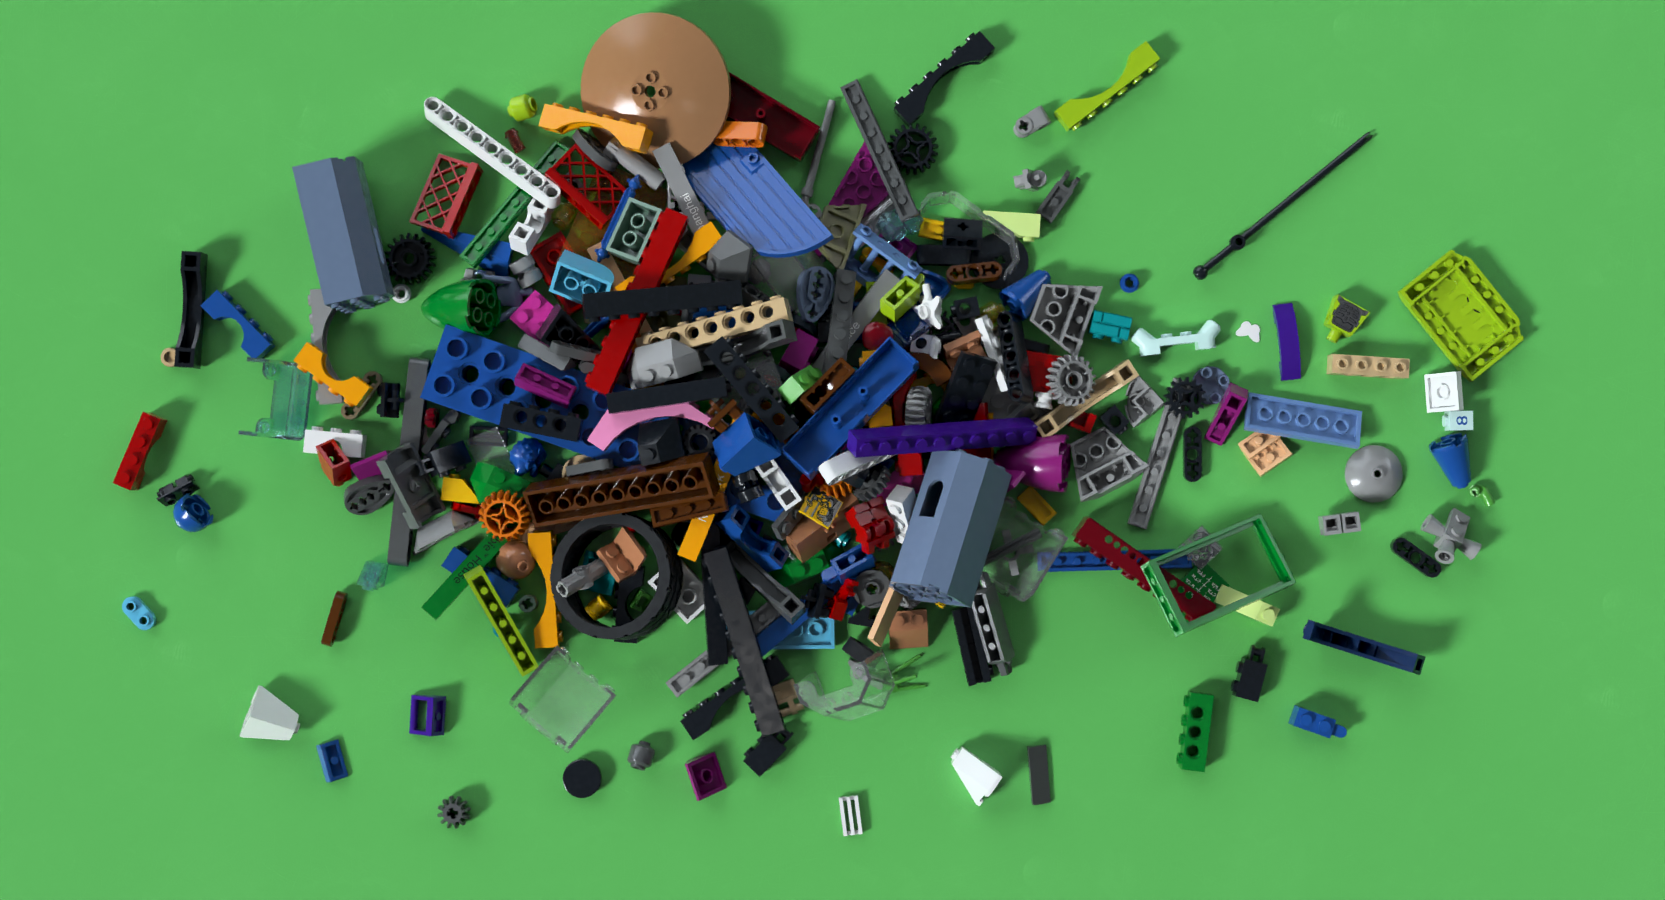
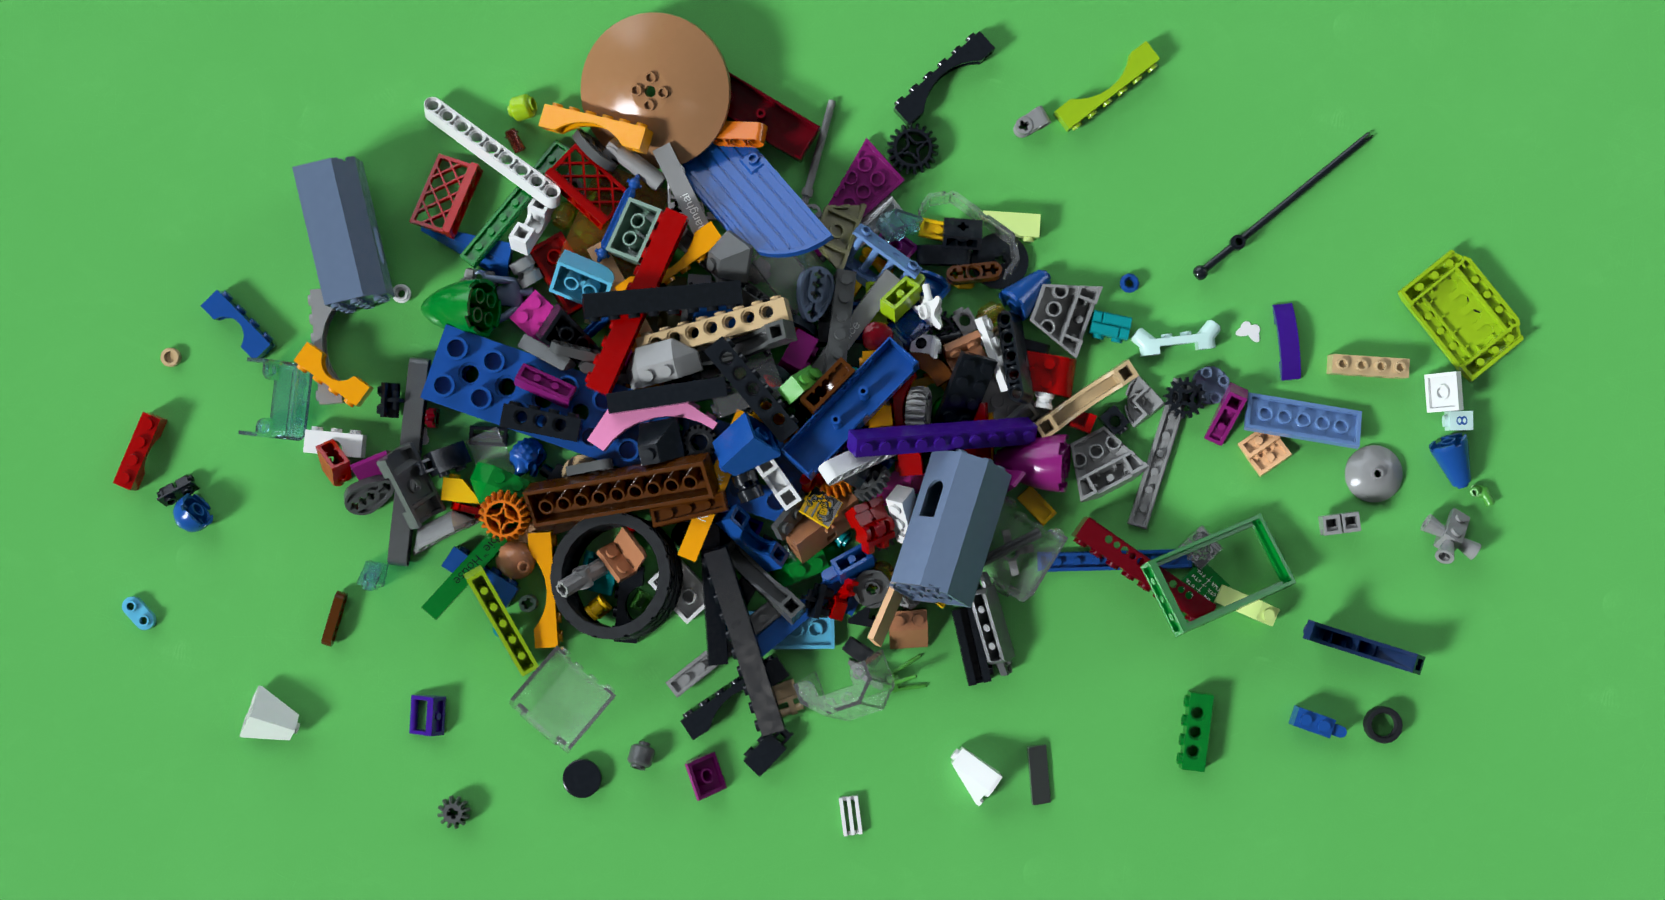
(189, 342): black arch -> none
(332, 761): blue slope -> none
(358, 410): dark tan beam -> none
(421, 261): black gear -> none
(441, 431): dark grey hinge -> none
(717, 421): reddish brown hips -> none
(879, 151): dark grey tile -> none
(972, 302): black brick -> none
(1030, 180): light grey hips -> none
(1056, 198): dark grey hinge -> none
(1059, 380): light grey gear -> none
(1197, 468): black beam -> none
(1250, 675): black brick -> none
(1343, 318): torso -> none
(1367, 724): none -> black tyre
(1430, 561): black beam -> none

